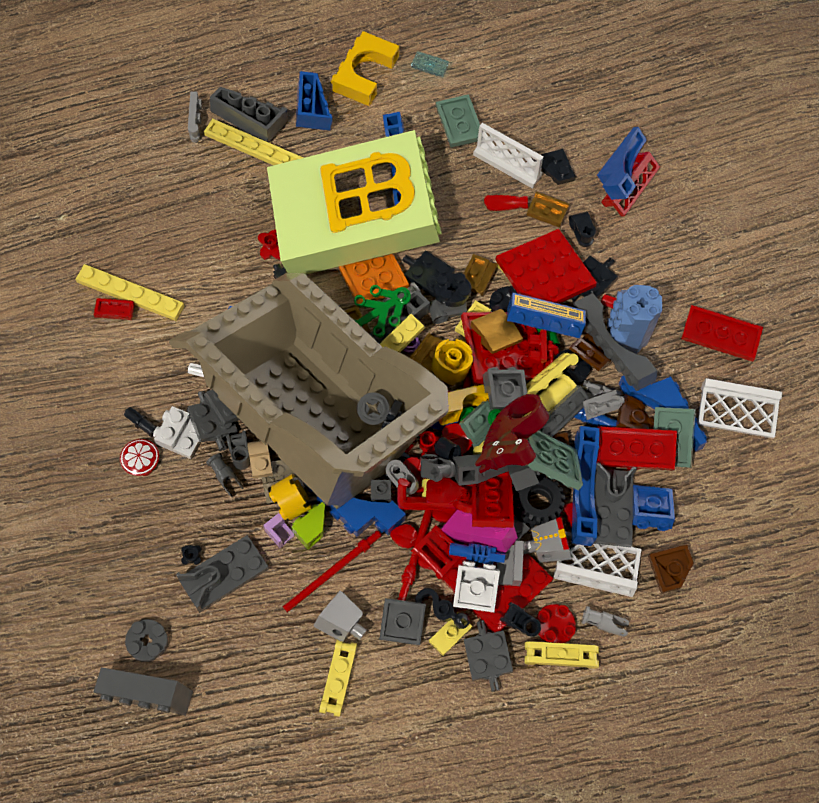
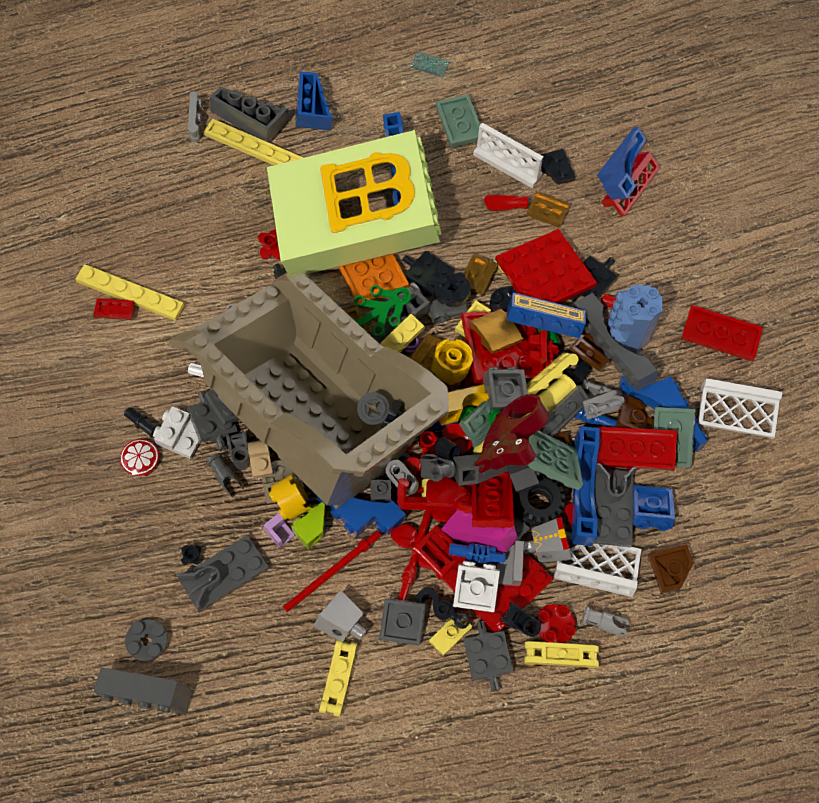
(365, 49): yellow arch -> none
(582, 228): black piece -> none

